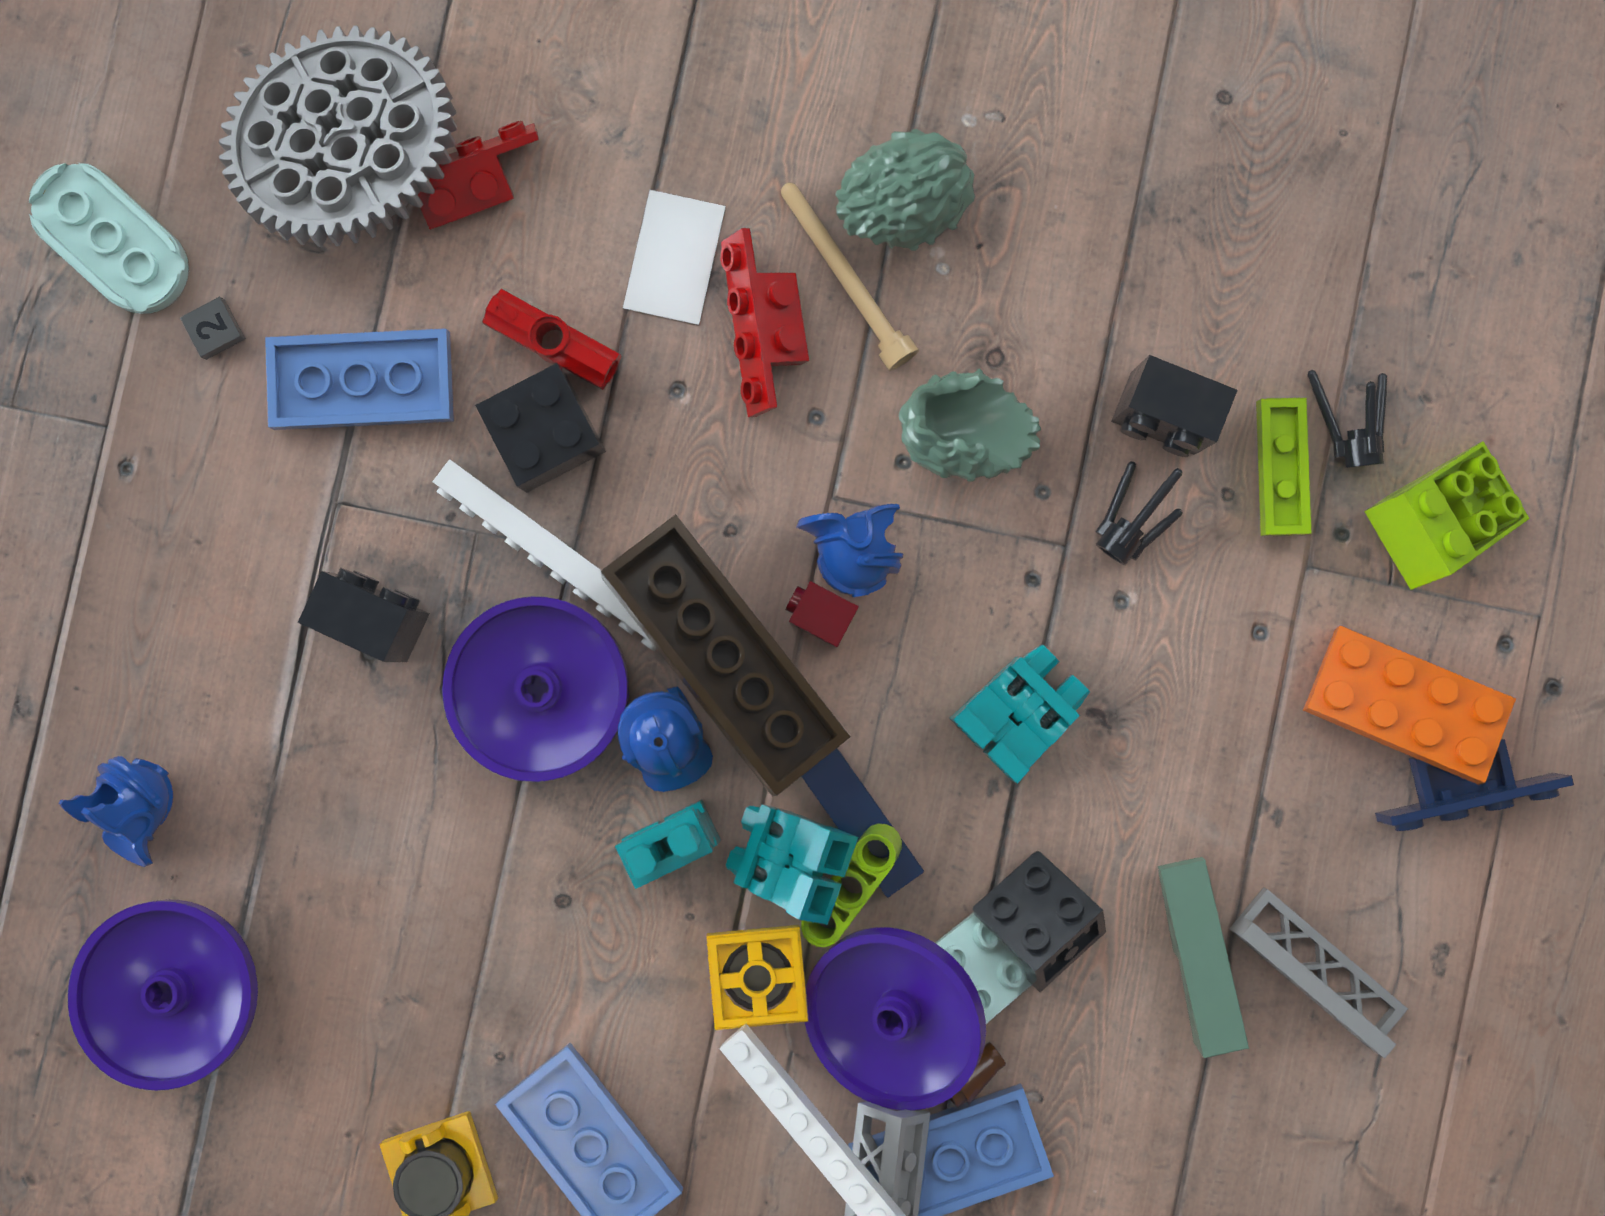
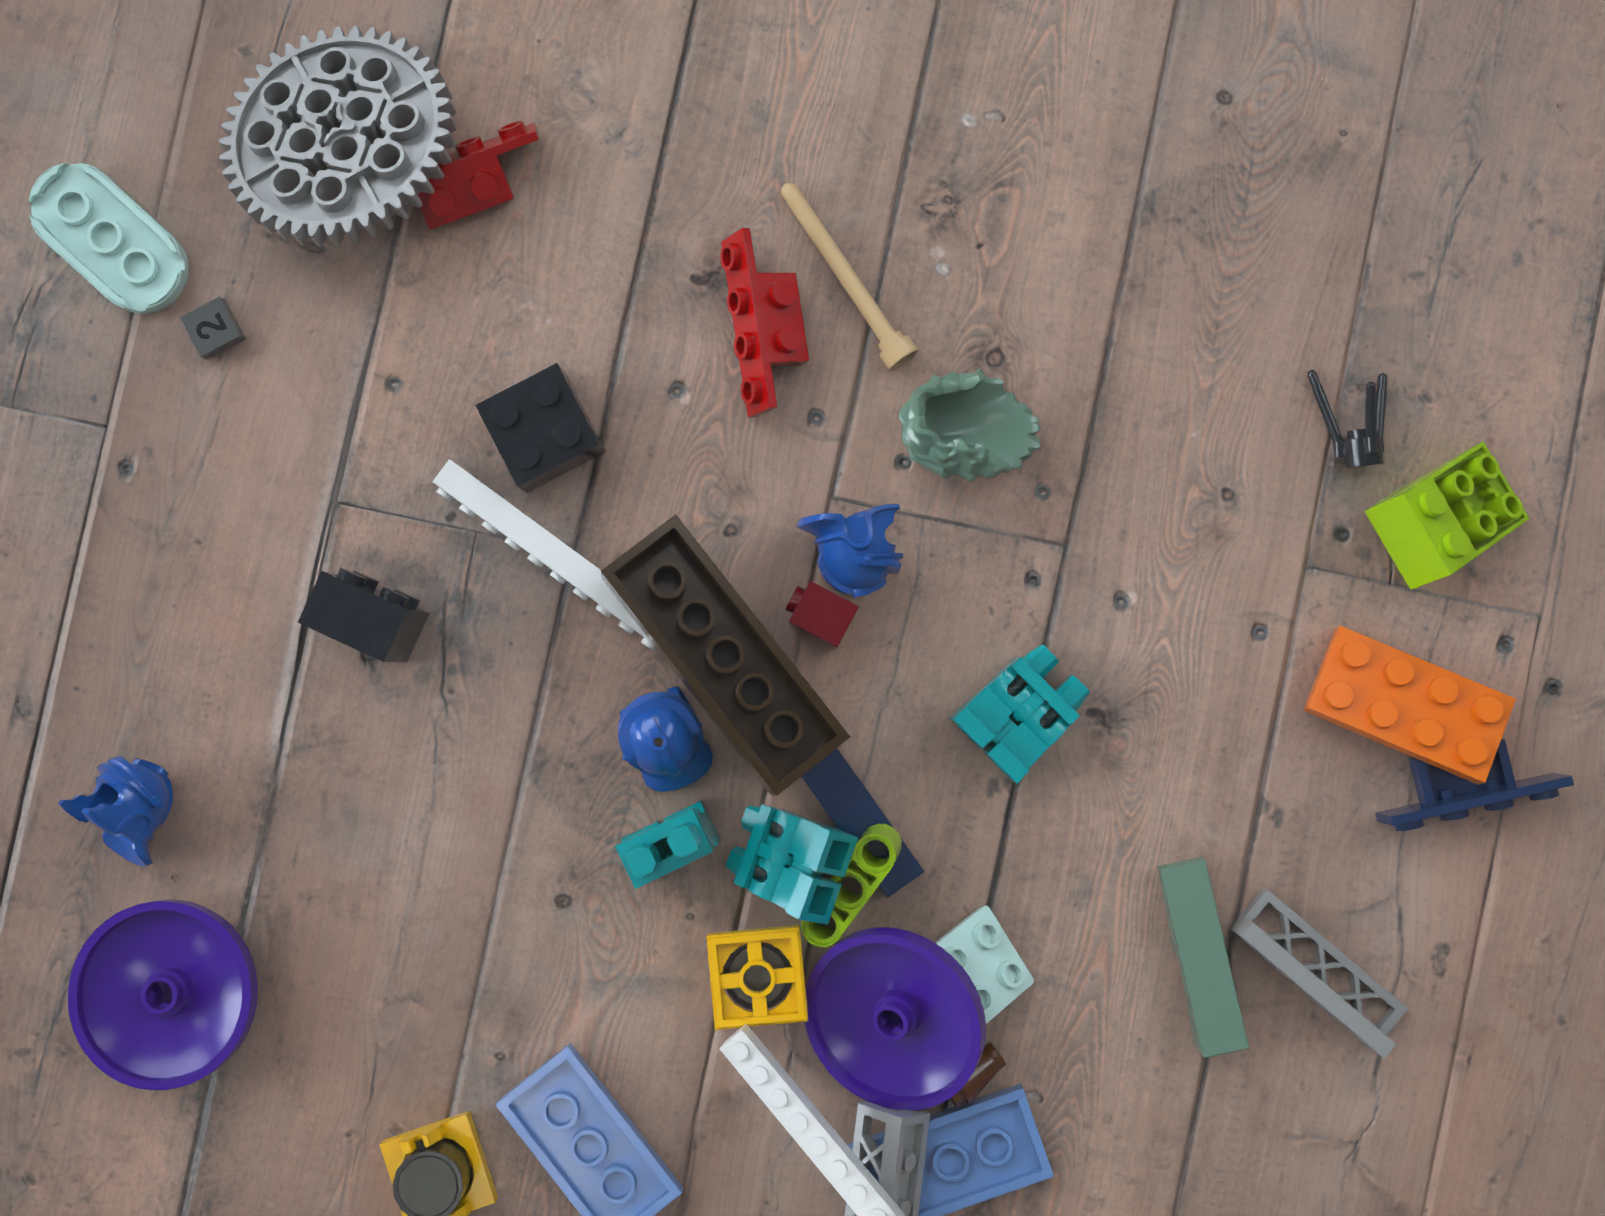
(359, 379): medium blue plate -> none
(528, 326): red piece -> none
(535, 688): dark purple dish -> none
(674, 257): white sticker -> none
(906, 190): sand green hair -> none
(1041, 918): black bracket -> none
(1122, 539): black plant -> none
(1173, 407): black brick -> none
(1283, 466): lime plate -> none

